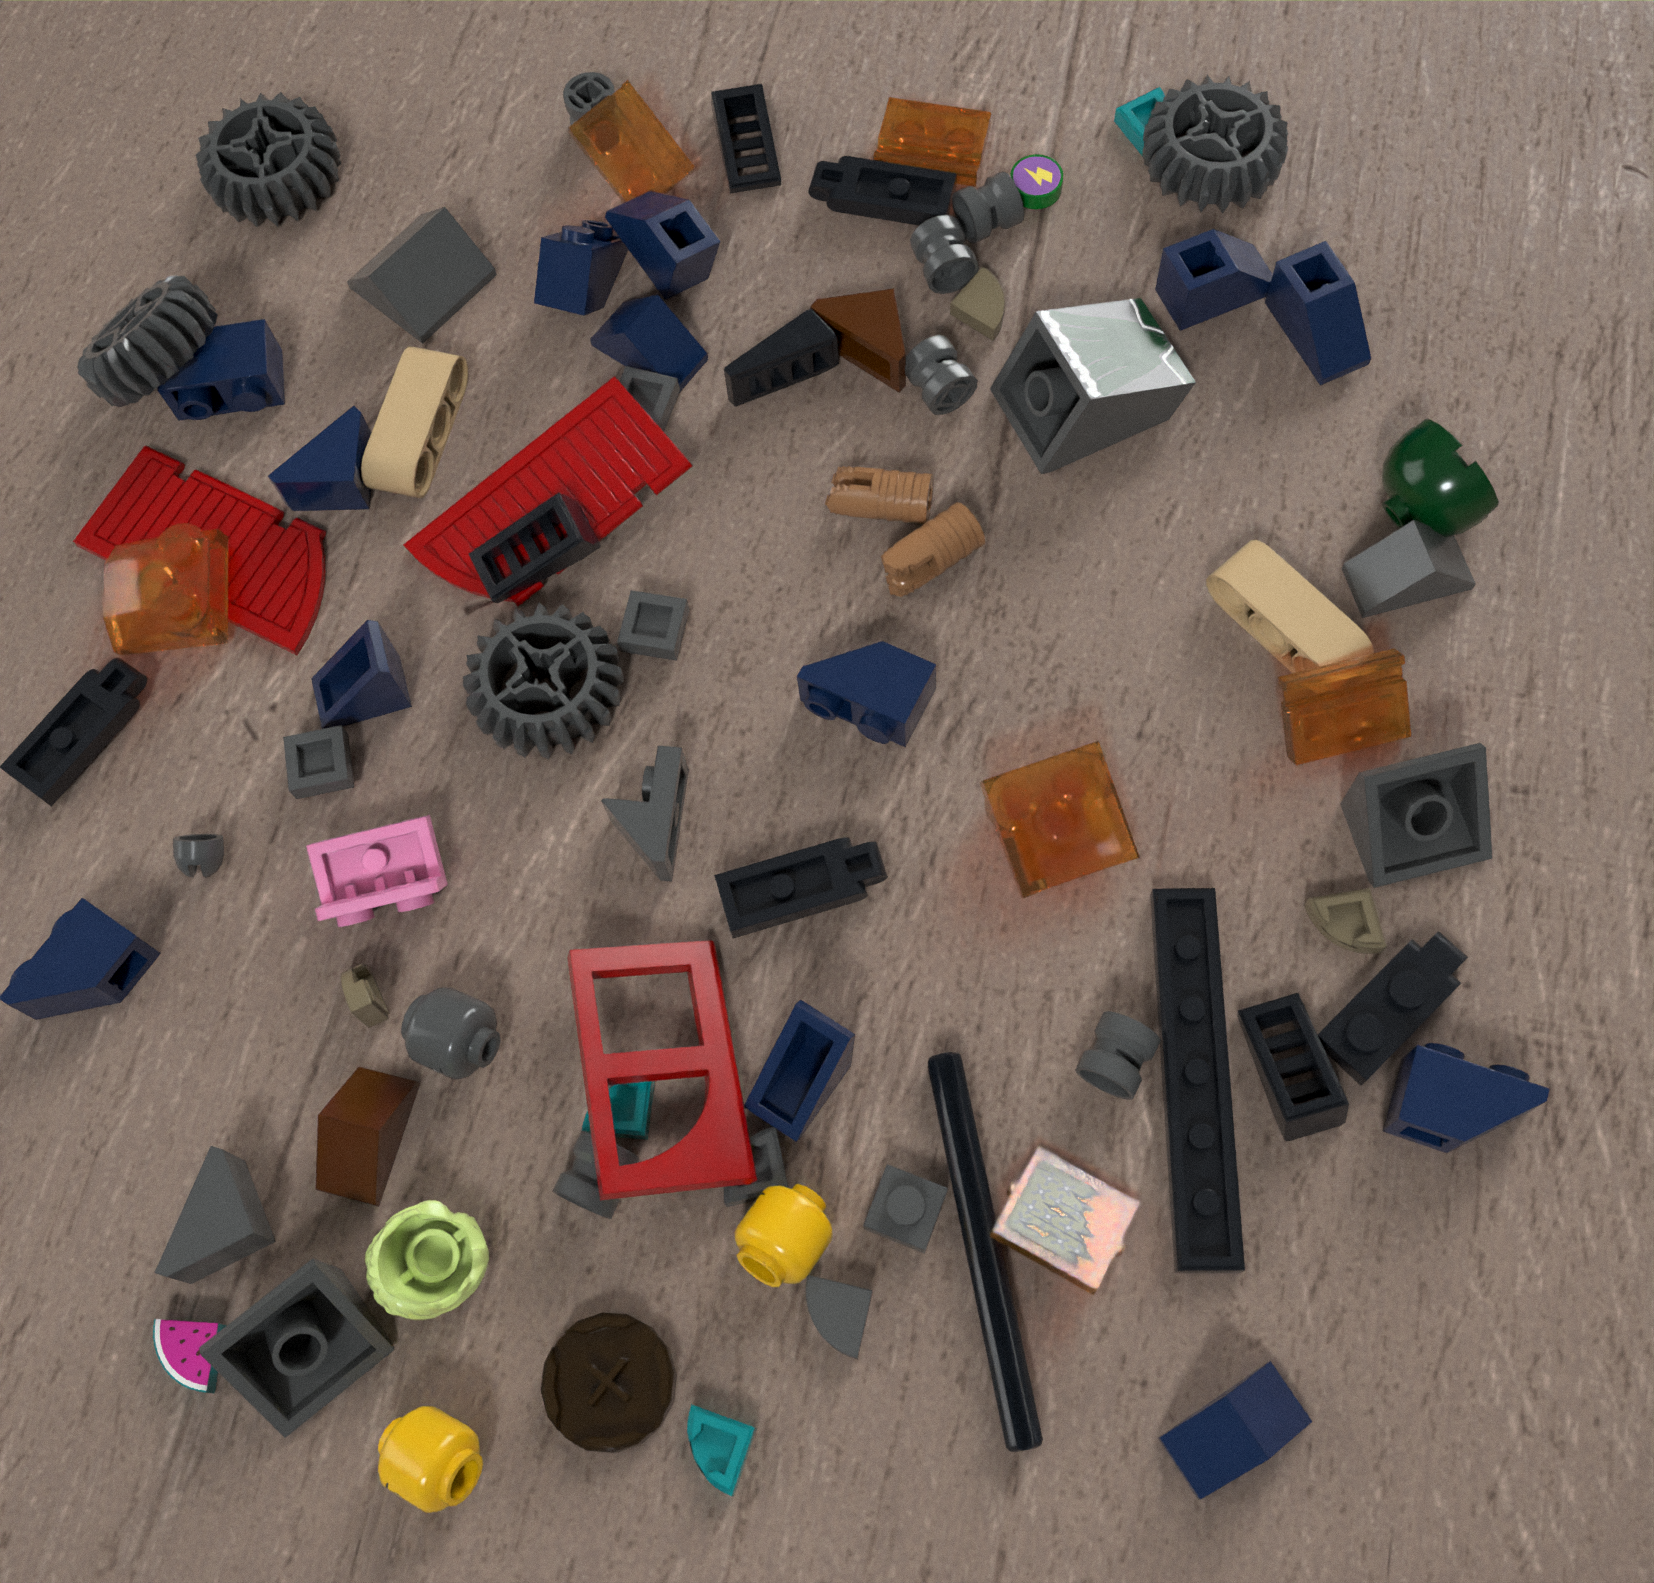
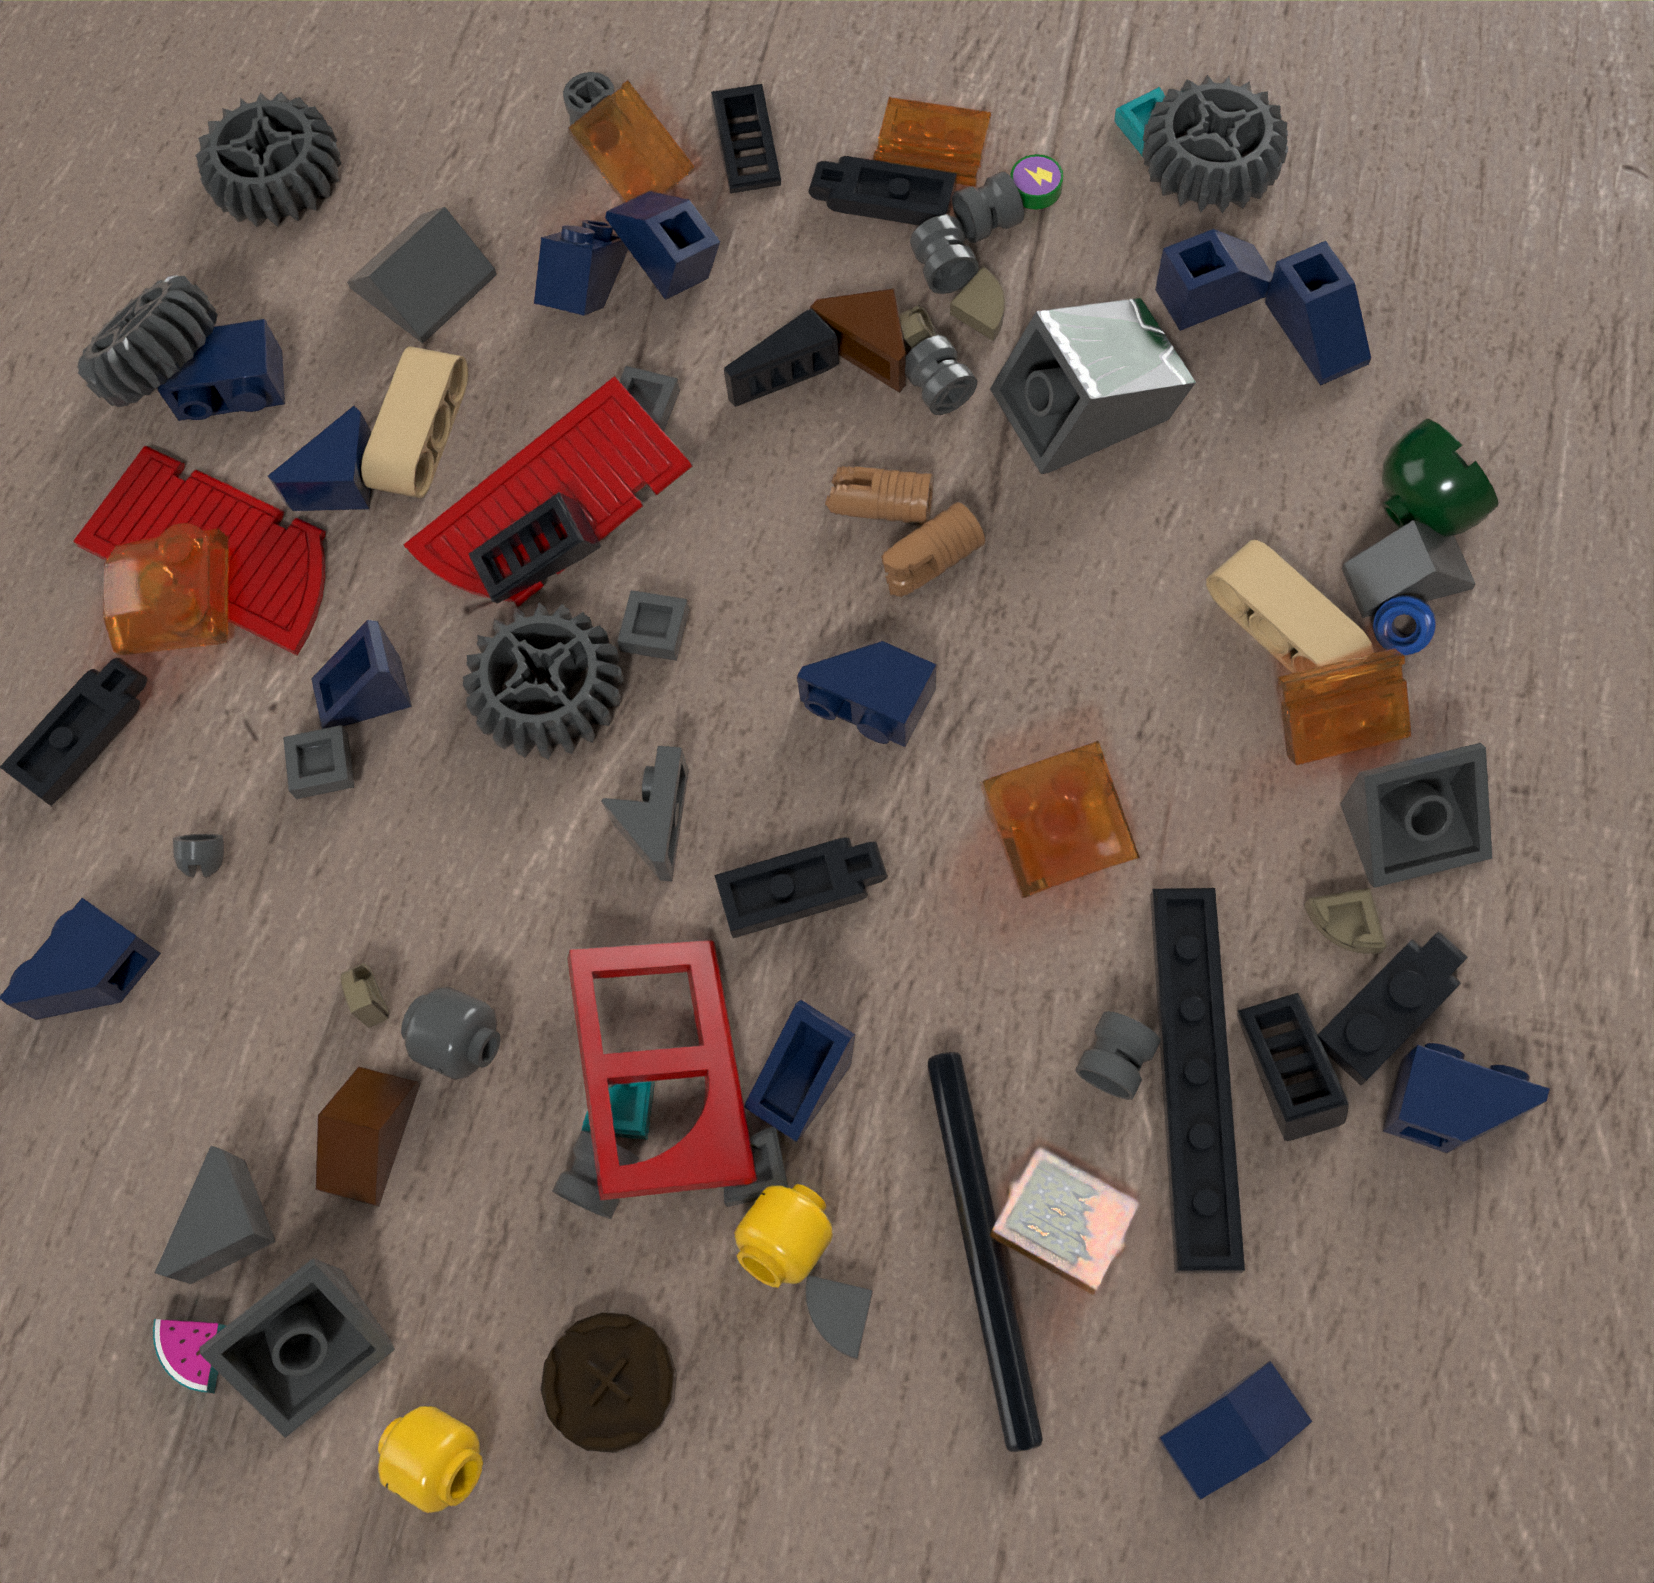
(376, 869): bright pink bracket -> none
(426, 1261): yellowish green hair -> none
(652, 339): dark blue slope -> none
(719, 1447): teal tile -> none
(905, 1208): dark grey plate -> none
(916, 325): none -> dark tan tile
(1391, 638): none -> blue plate

